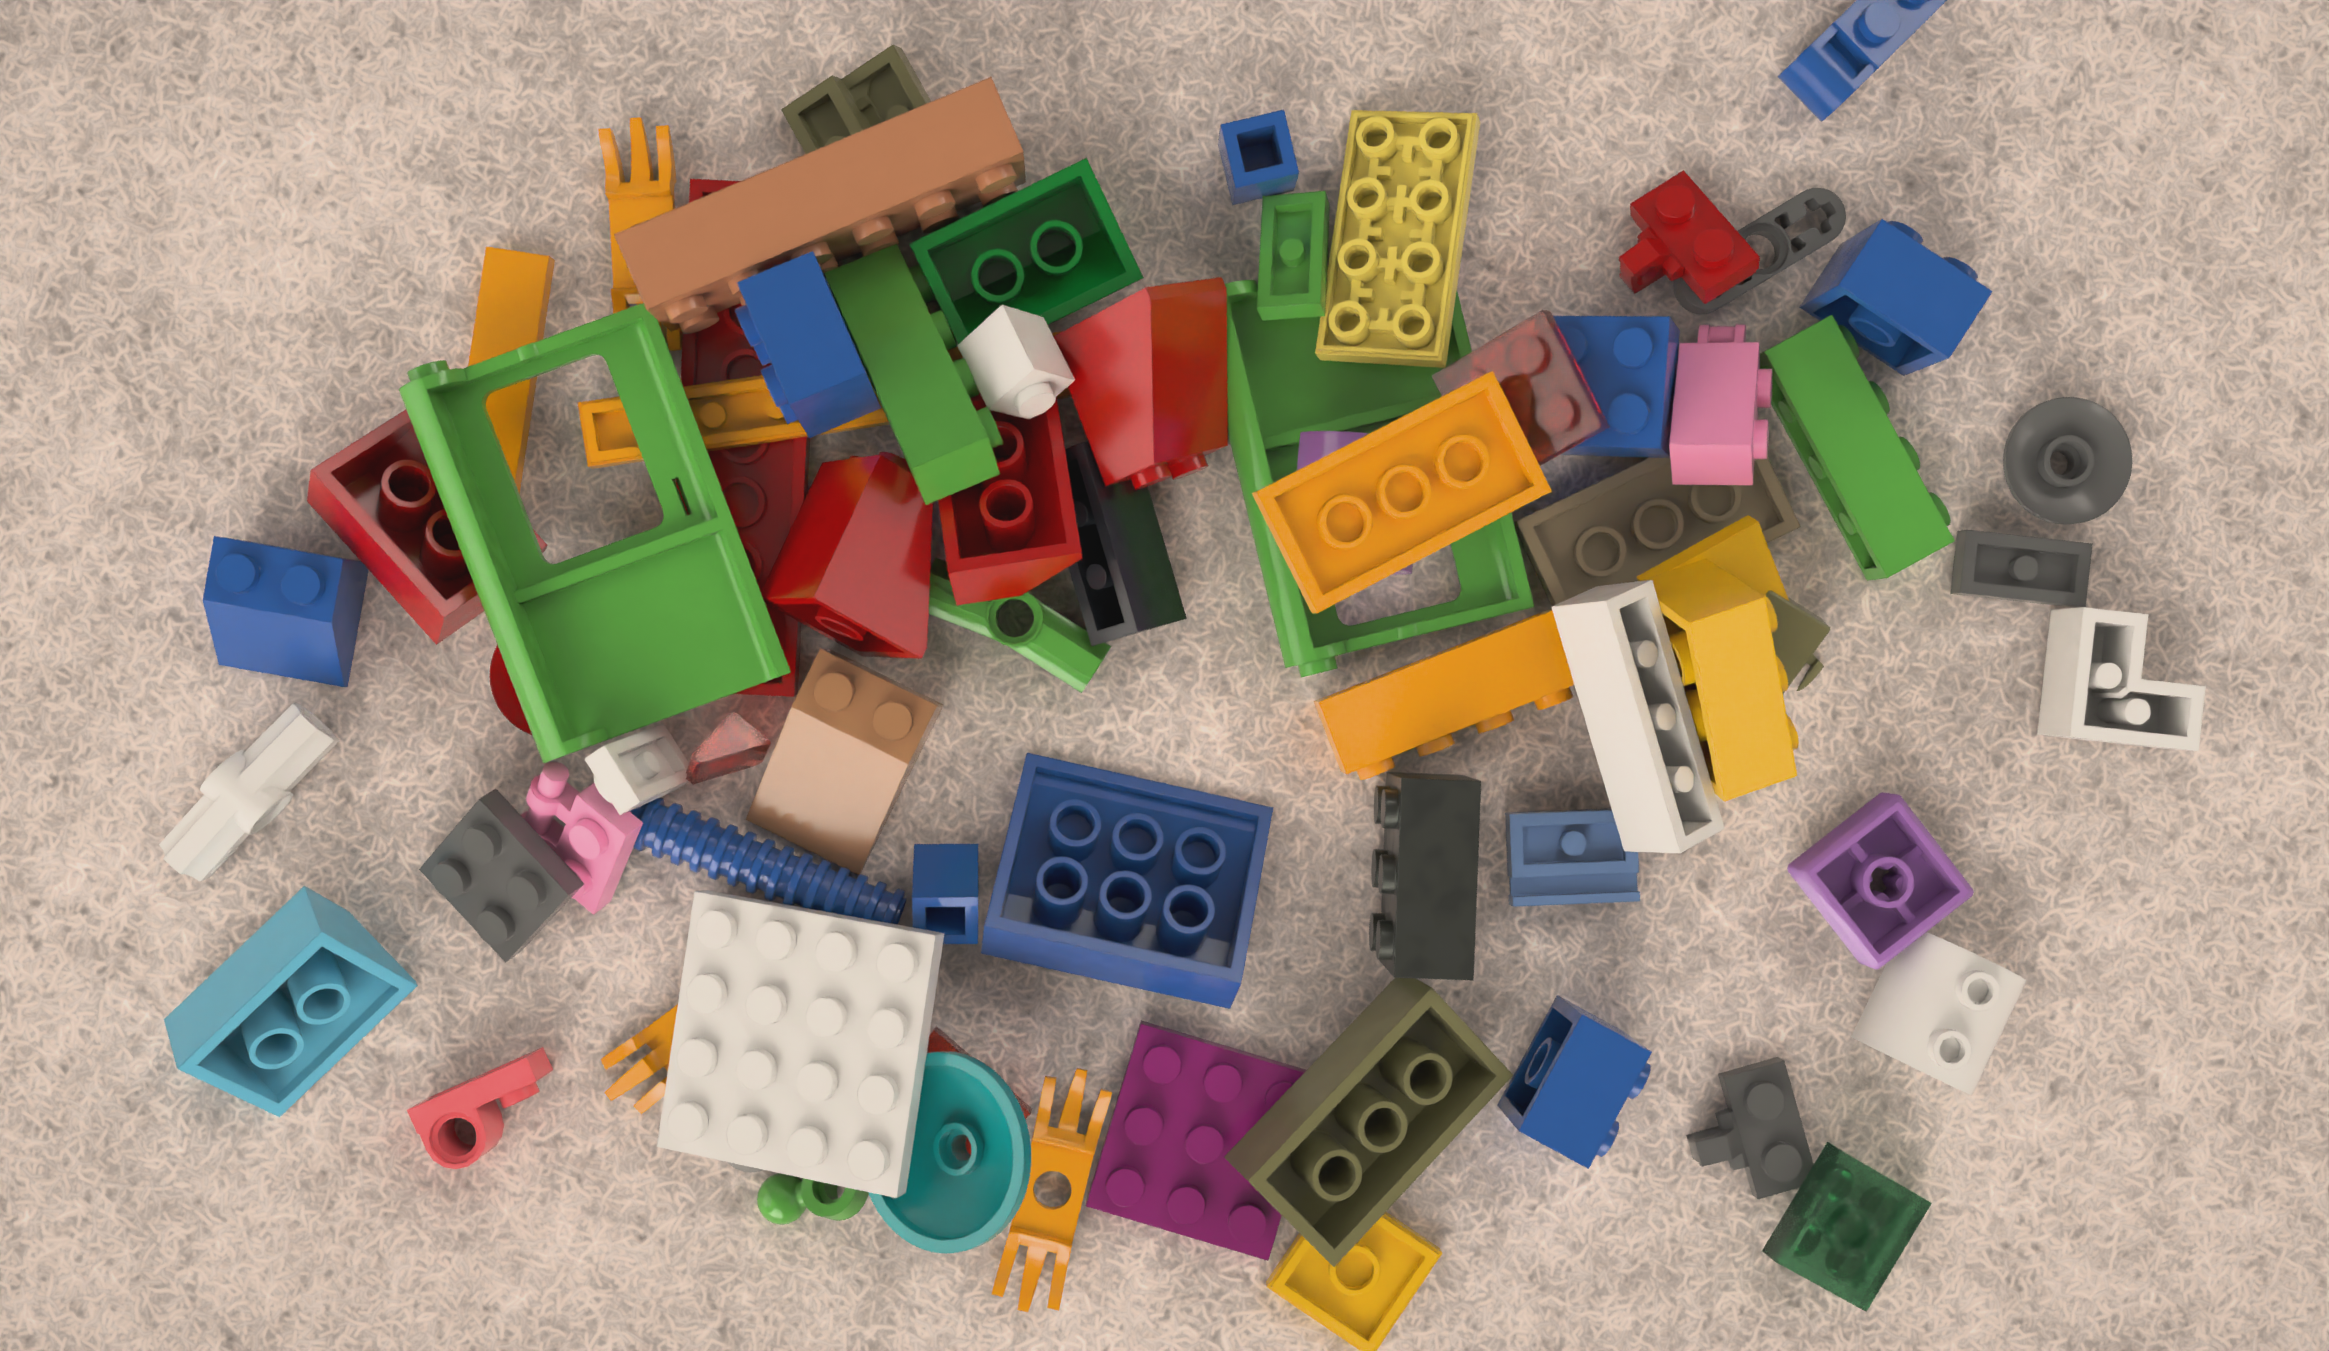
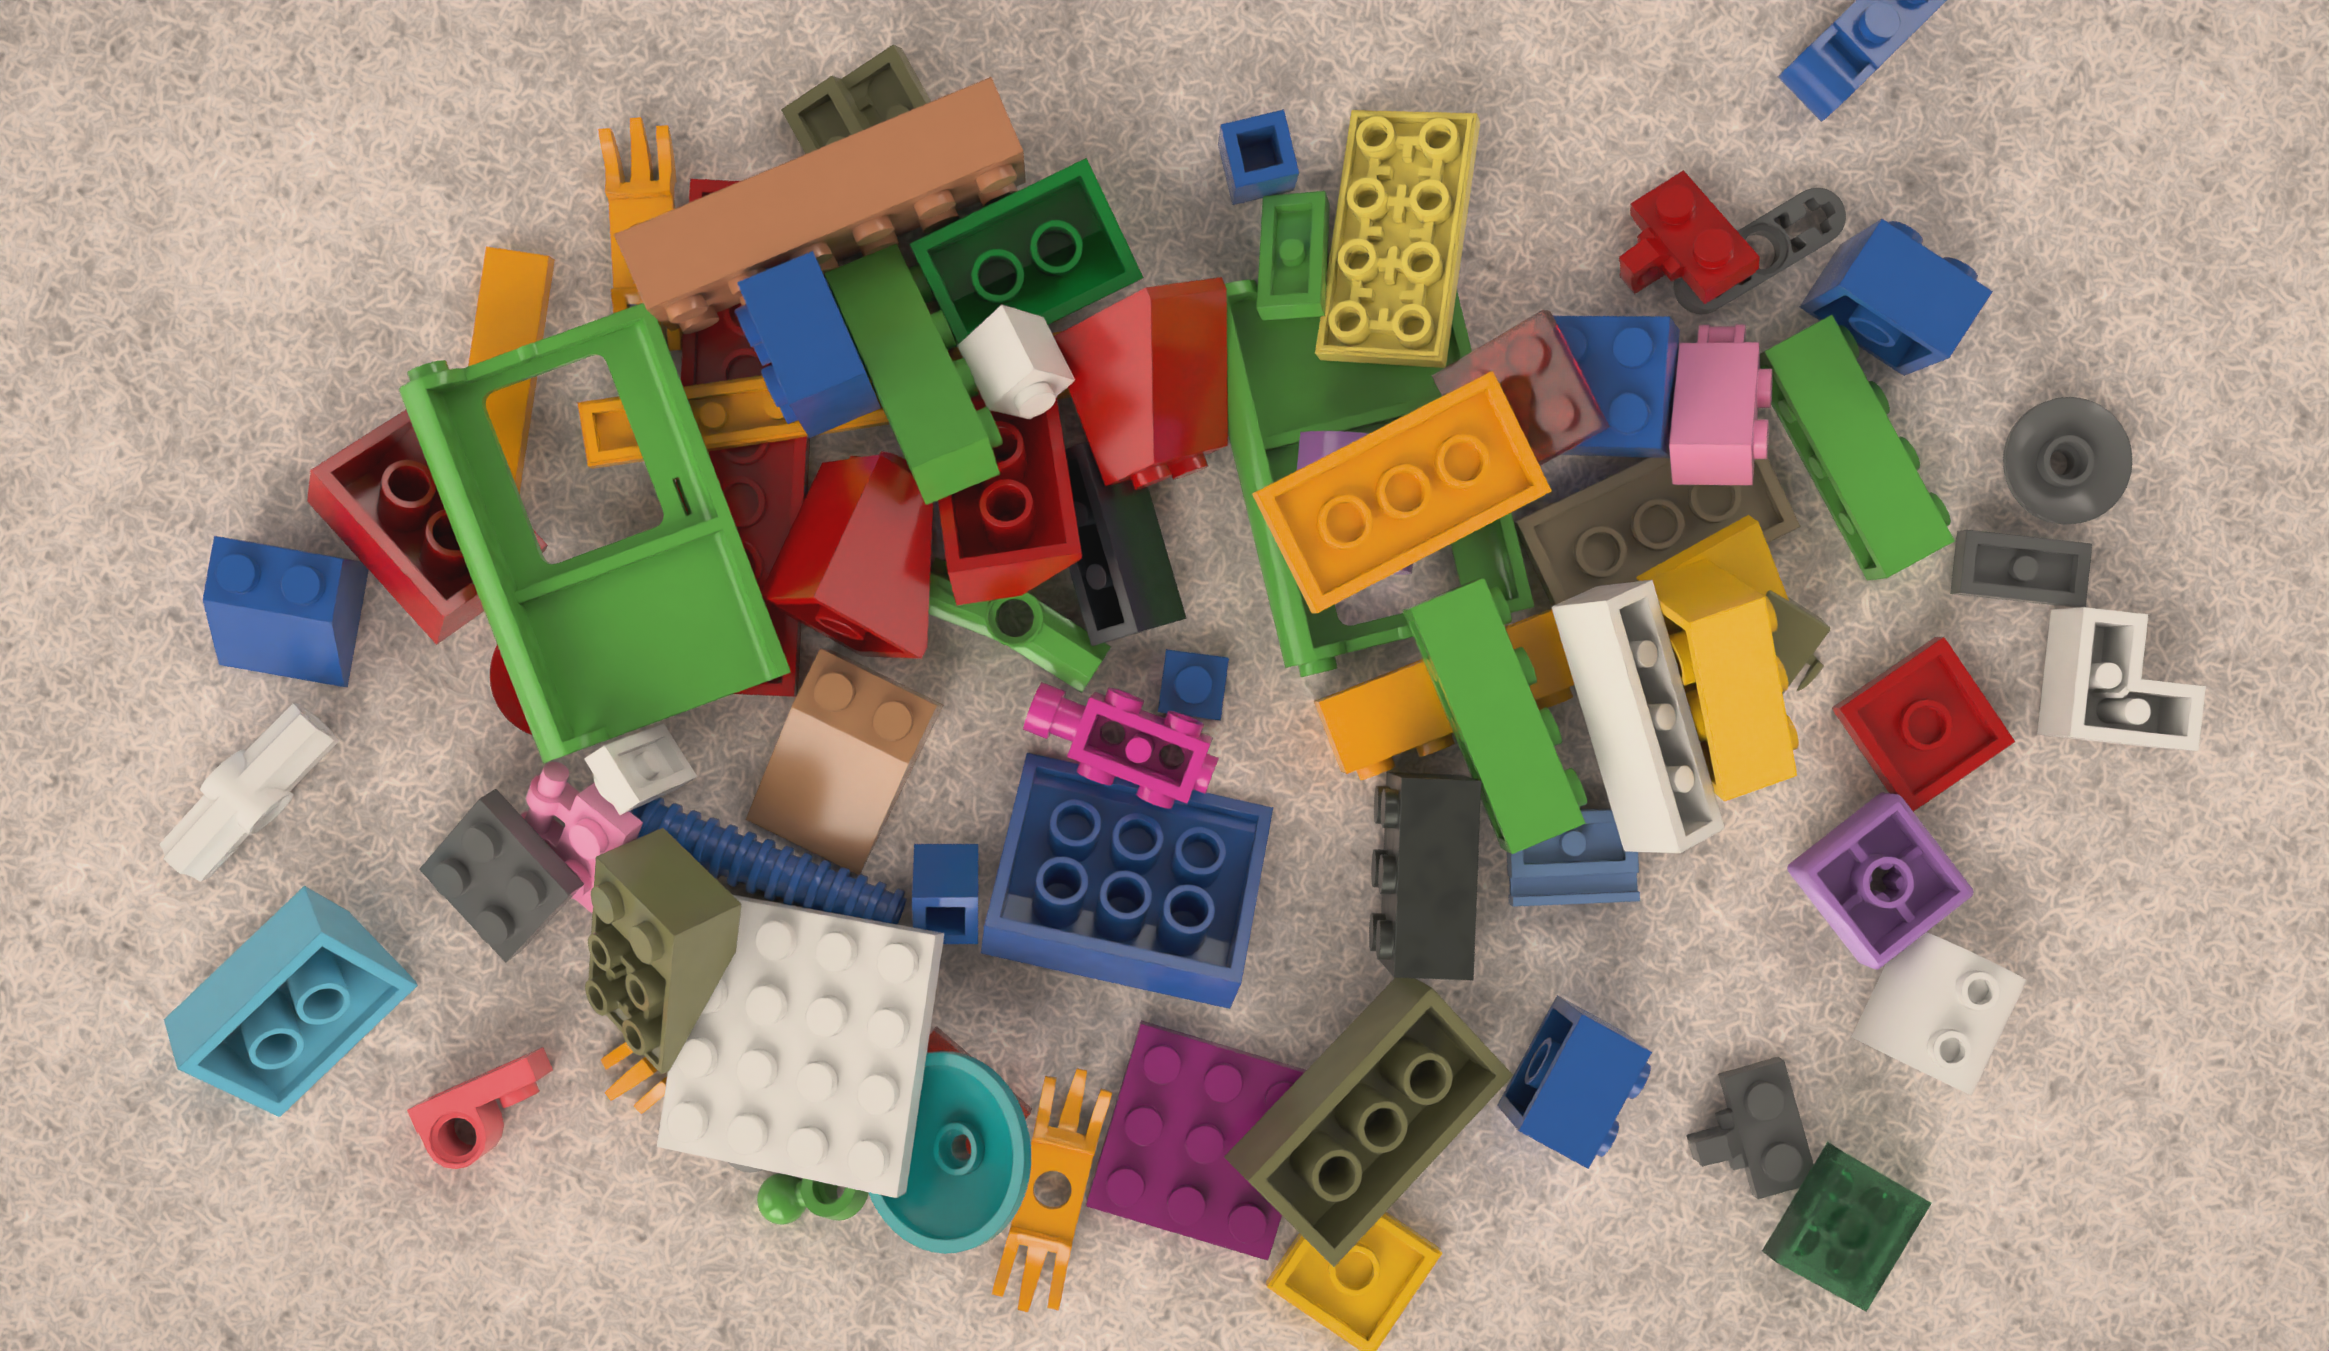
(657, 943): none -> olive slope
(728, 749): clear red slope -> none
(1135, 757): none -> dark pink brick
(1193, 684): none -> blue plate
(1496, 716): none -> bright green brick
(1923, 724): none -> red plate

